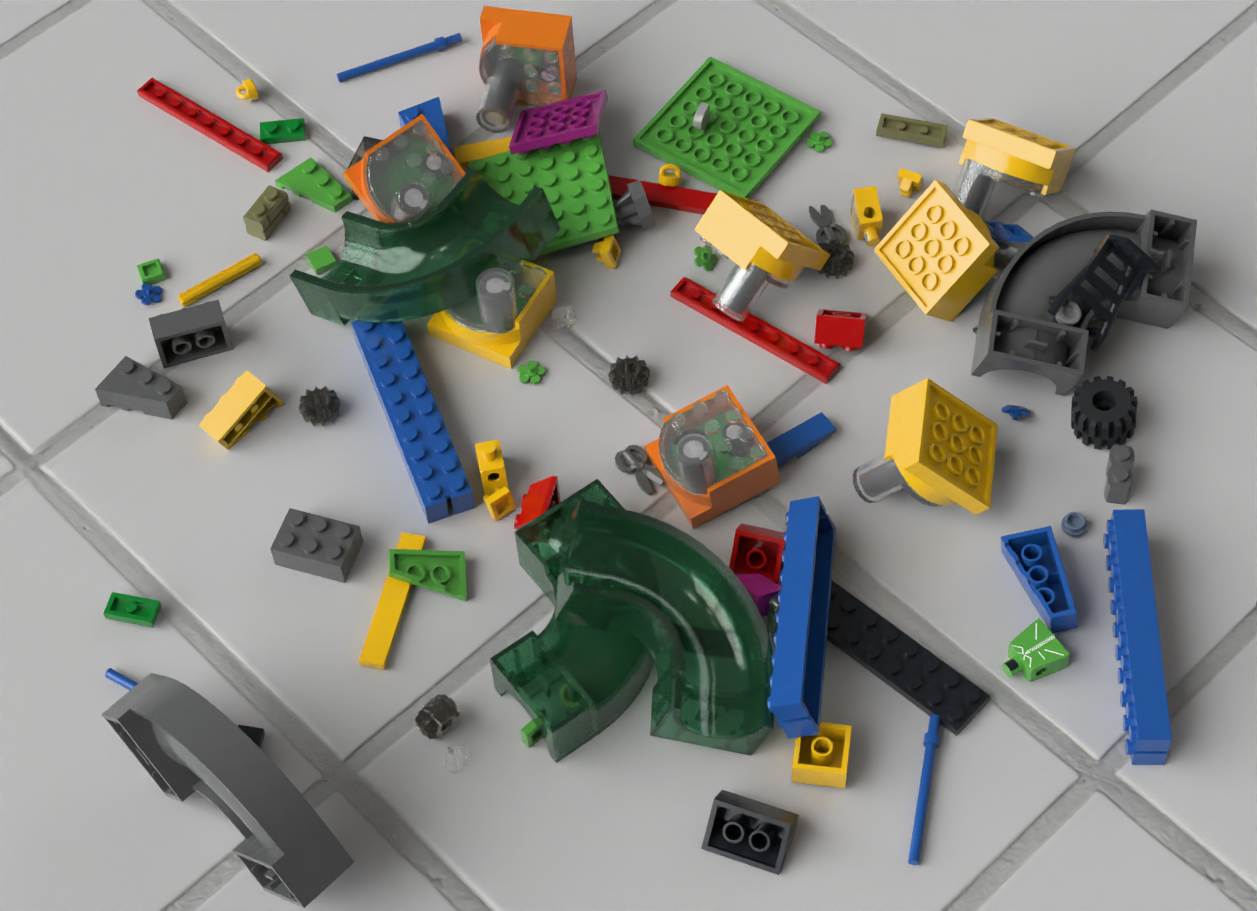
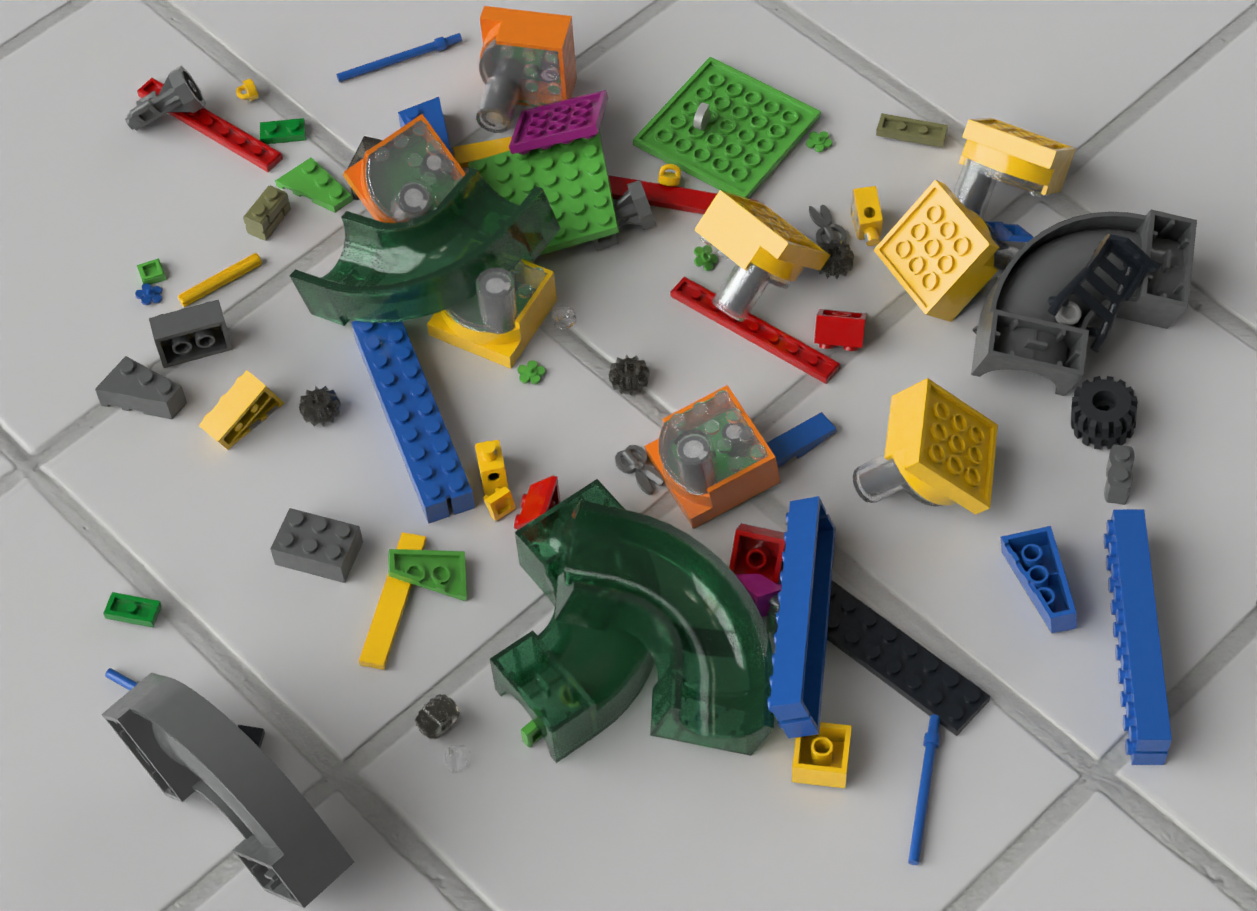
(177, 95): none -> dark grey piece
(321, 260): bright green tile -> none
(608, 251): yellow tile -> none
(749, 831): black slope -> none
(909, 182): yellow tile -> none
(1015, 411): blue plant -> none
(1036, 653): bright green torso -> none
(1074, 524): sand blue plate -> none

